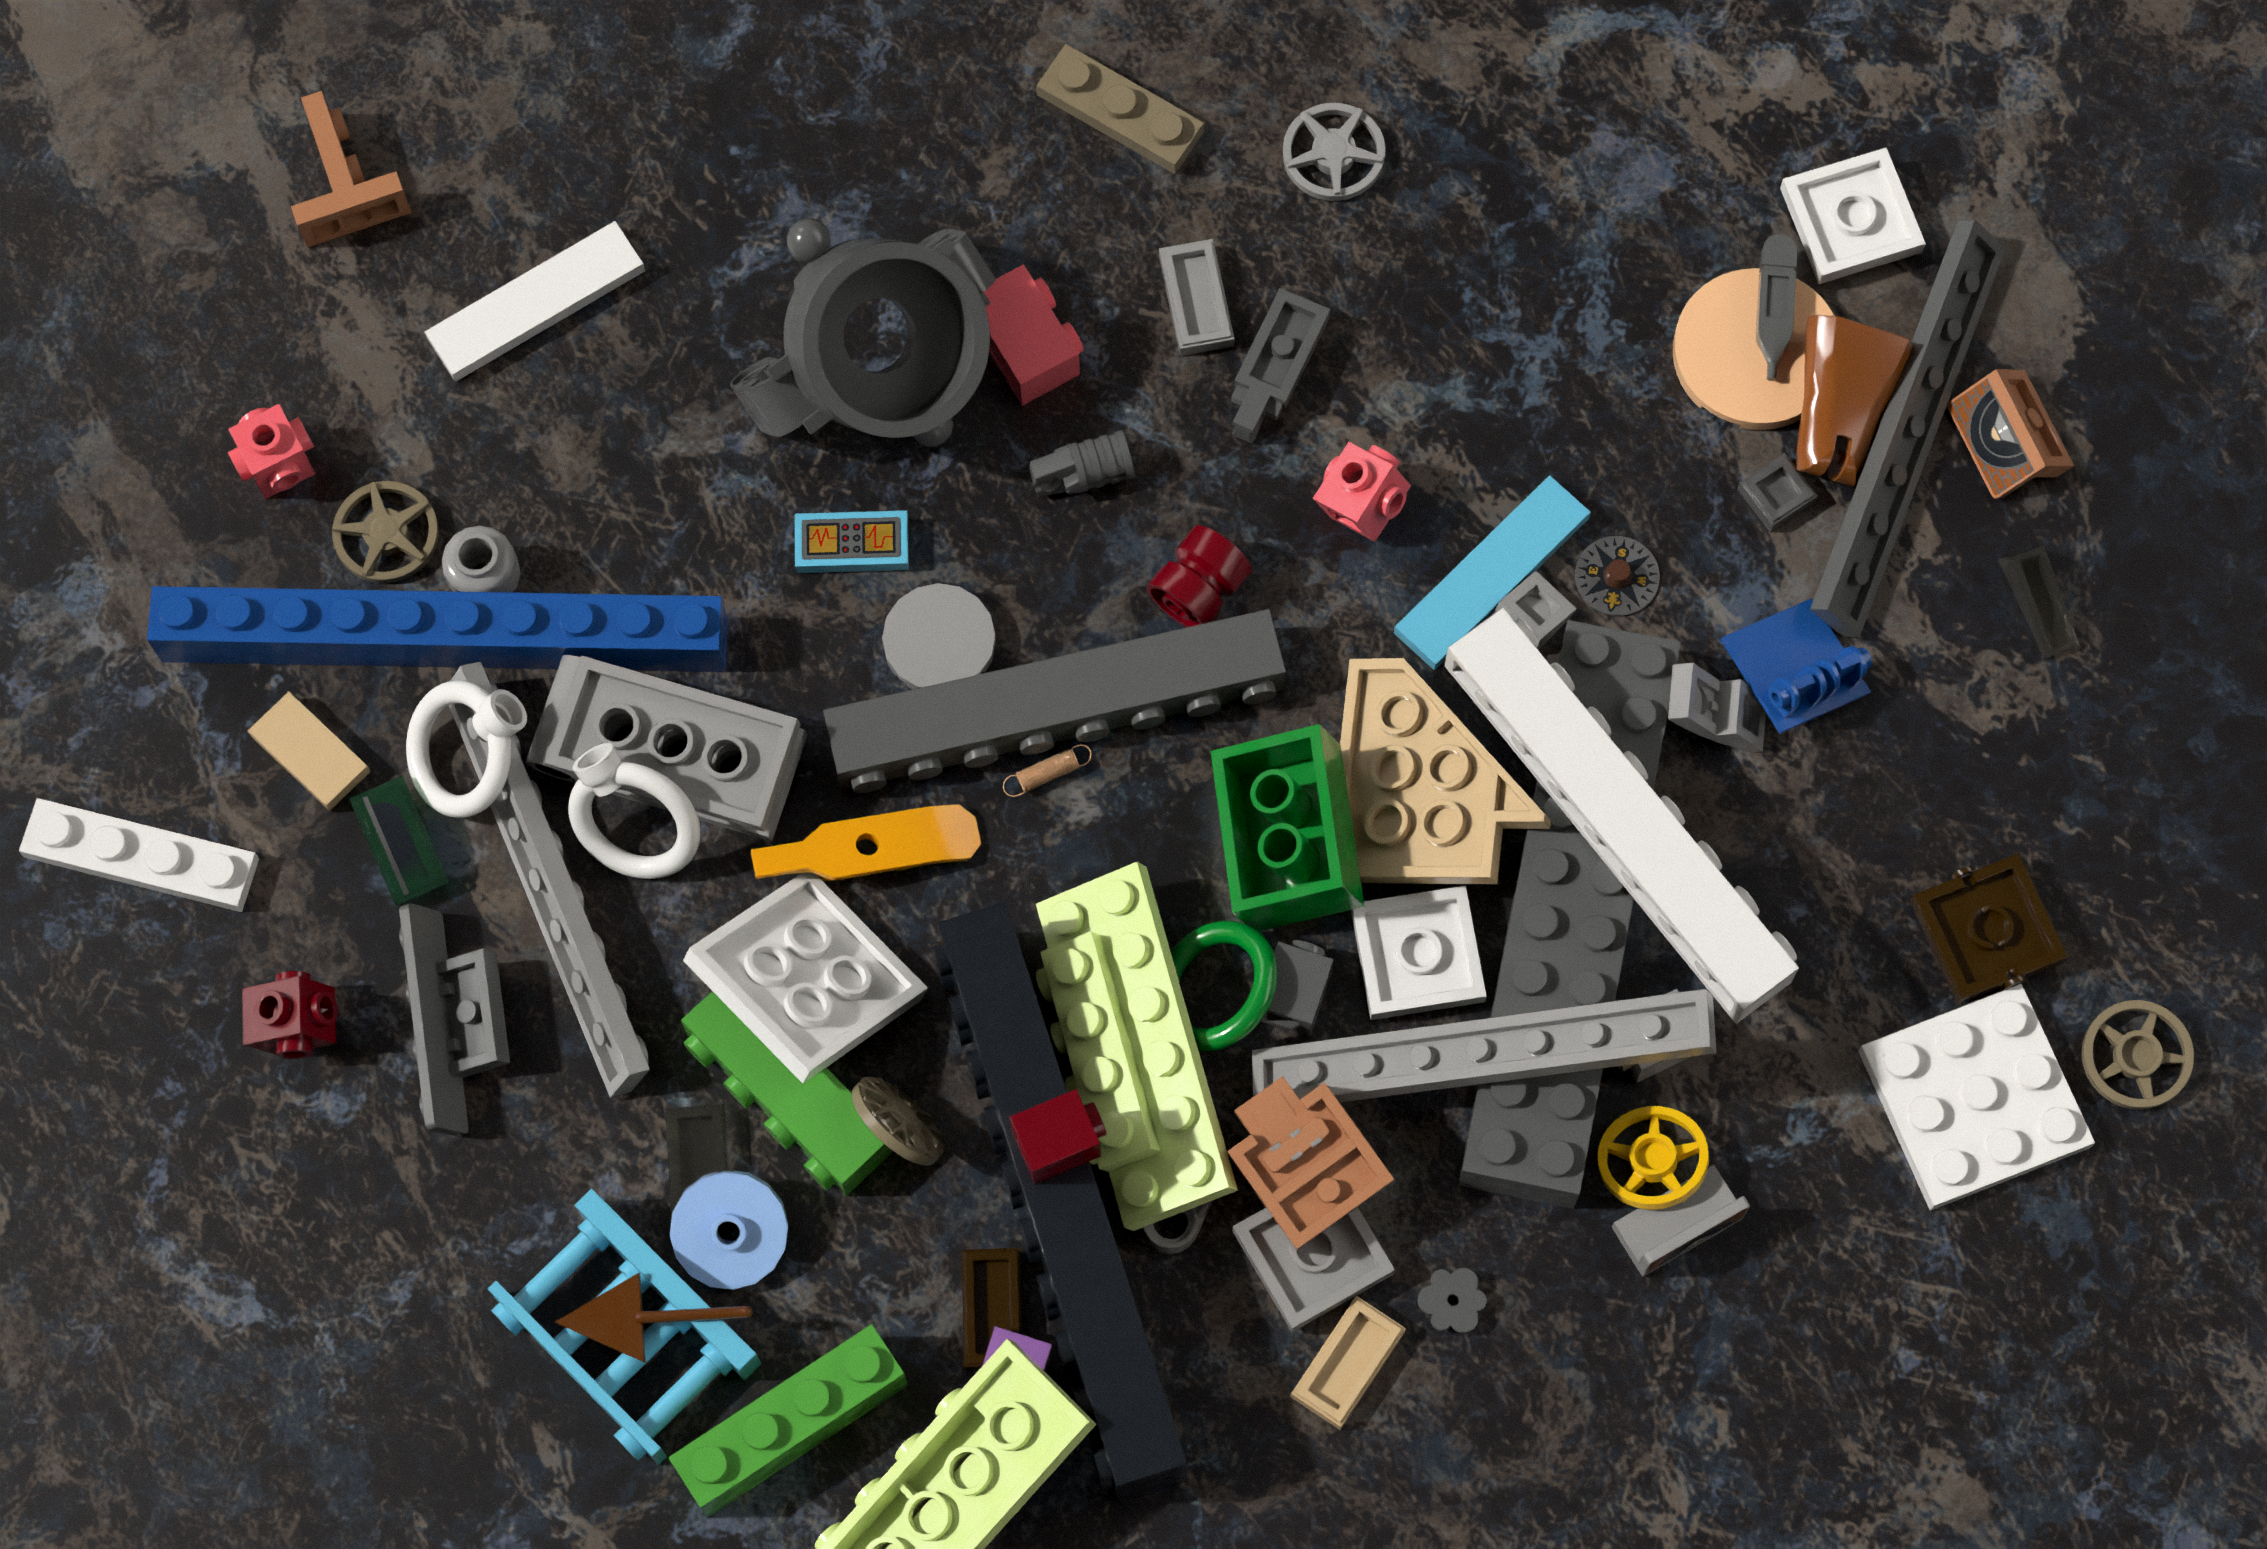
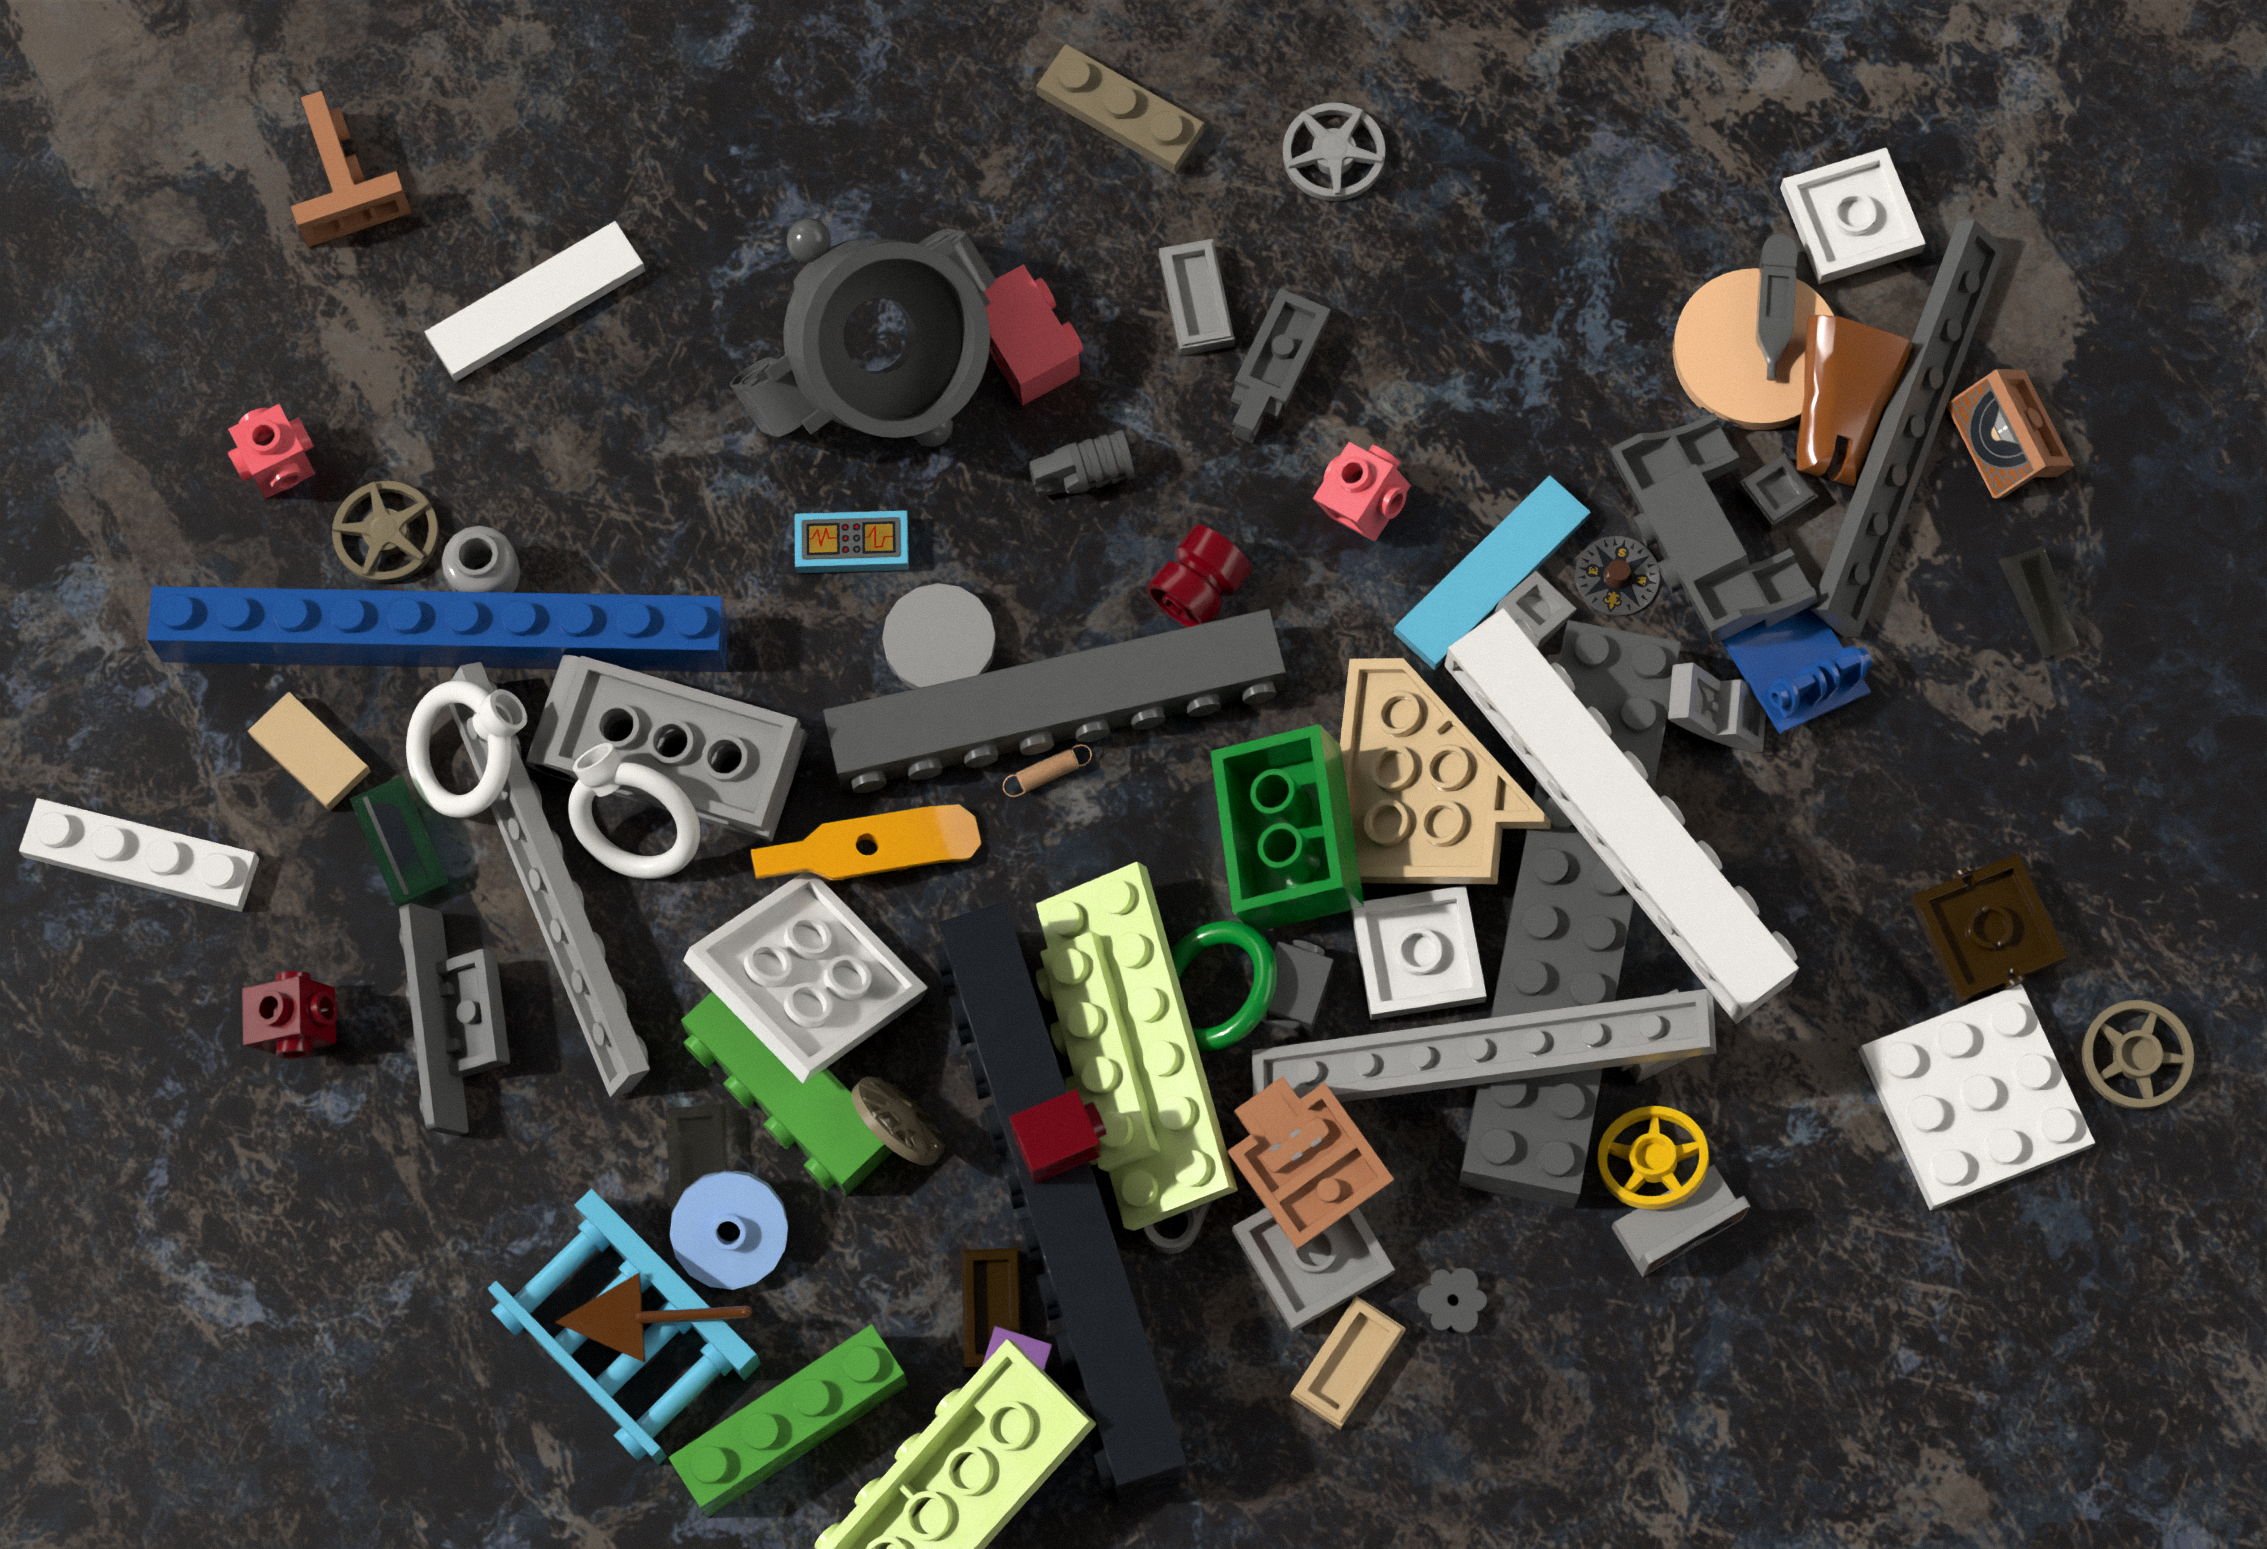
(1699, 547): none -> dark grey bracket

